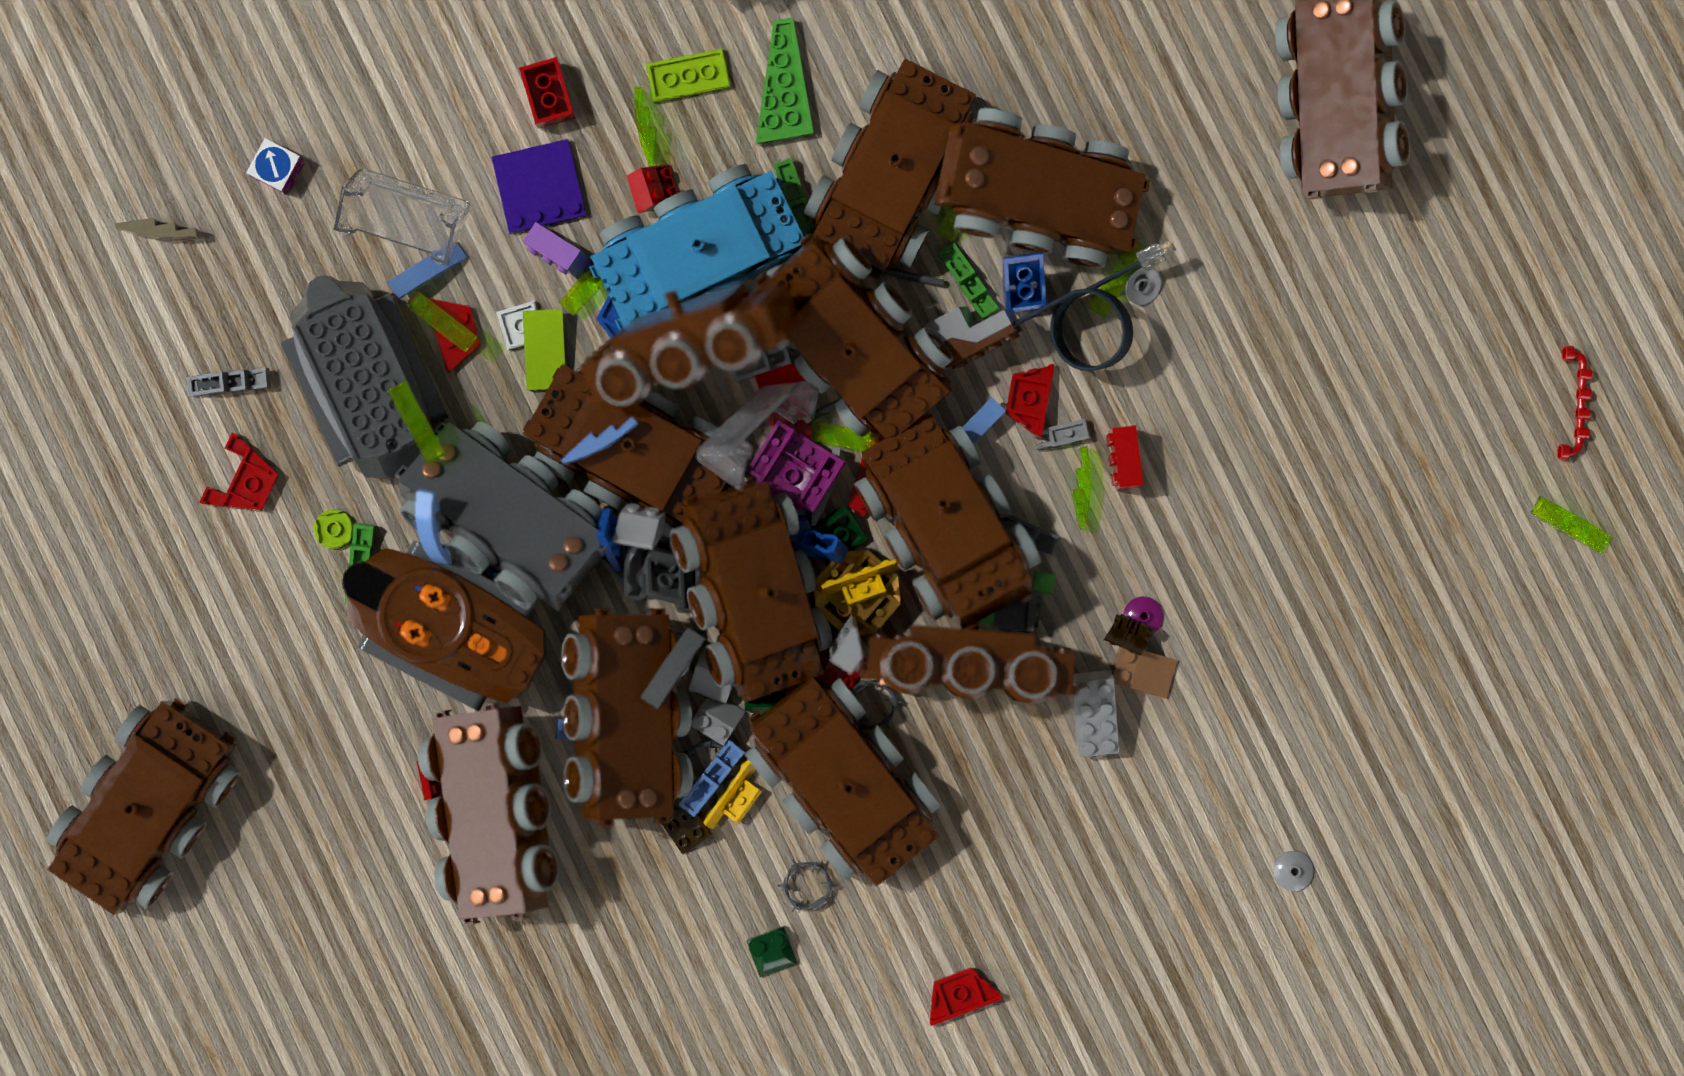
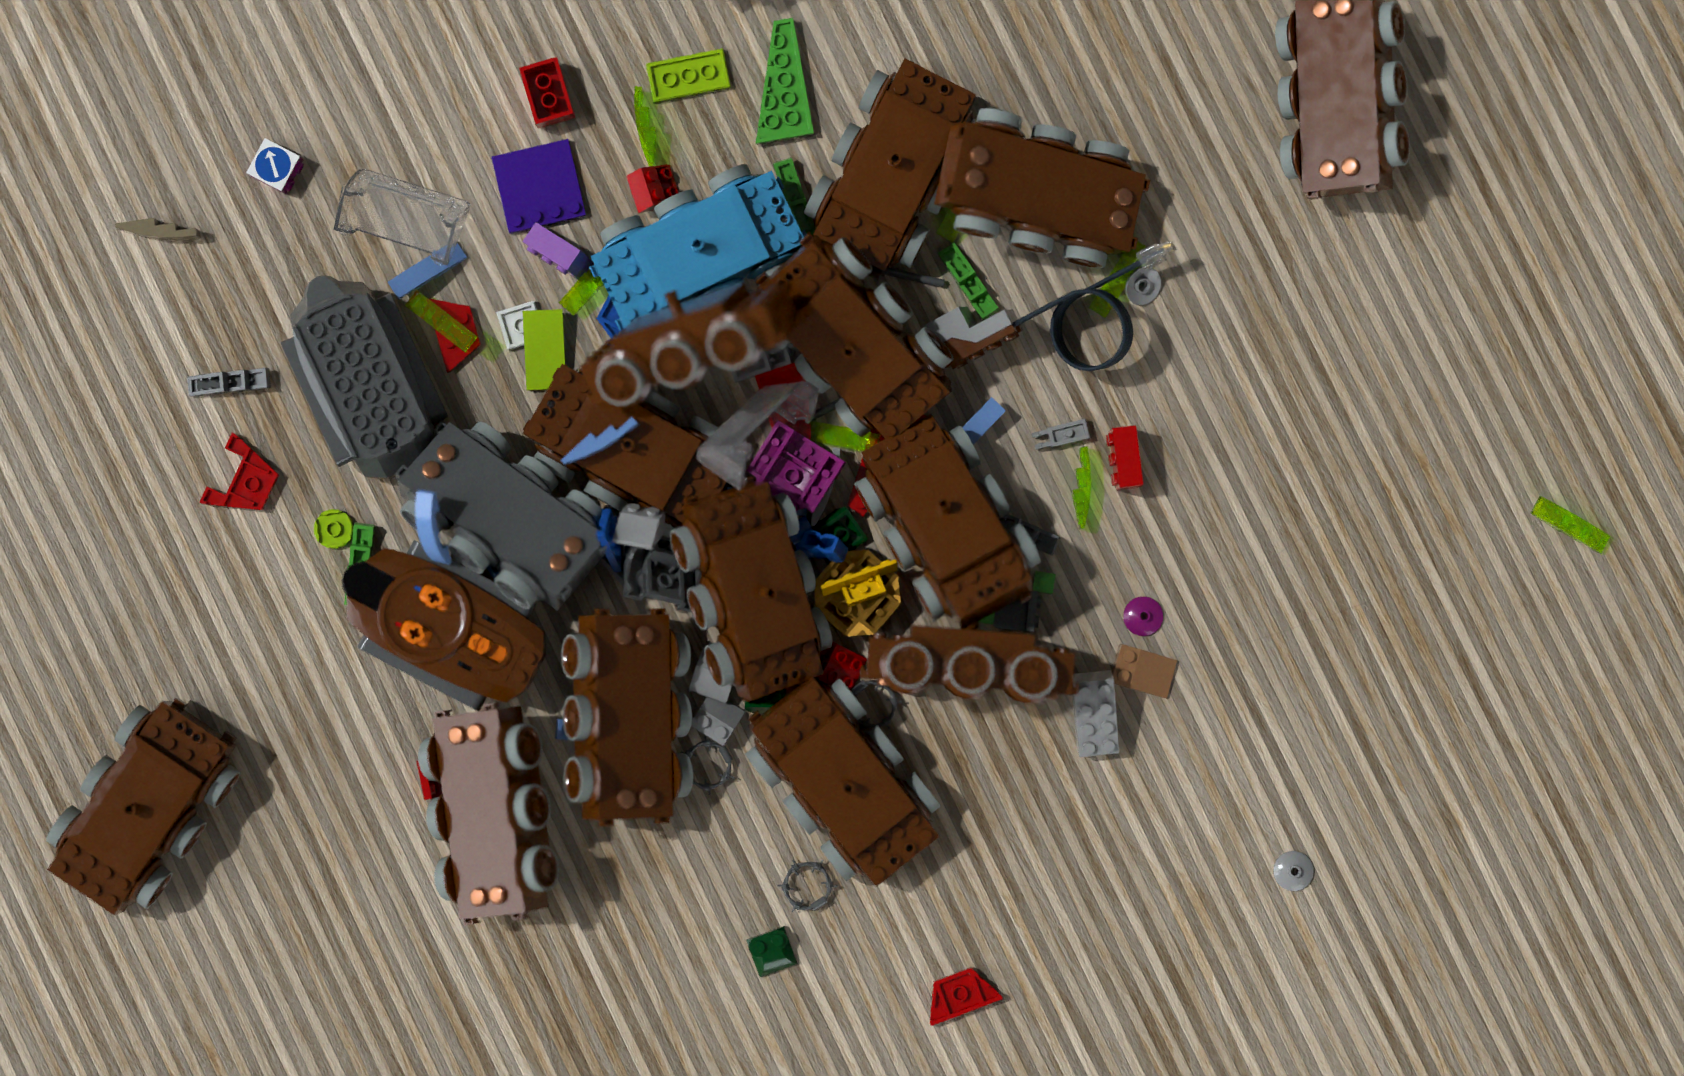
(416, 422): clear neon green slope -> none
(672, 668): dark grey slope -> none
(686, 830): dark brown hinge -> none
(711, 777): medium blue slope -> none
(736, 799): yellow bracket -> none
(846, 647): light grey slope -> none
(1024, 282): blue slope -> none
(1029, 398): red wing -> none
(1127, 636): dark brown hinge -> none
(1581, 412): red bar -> none

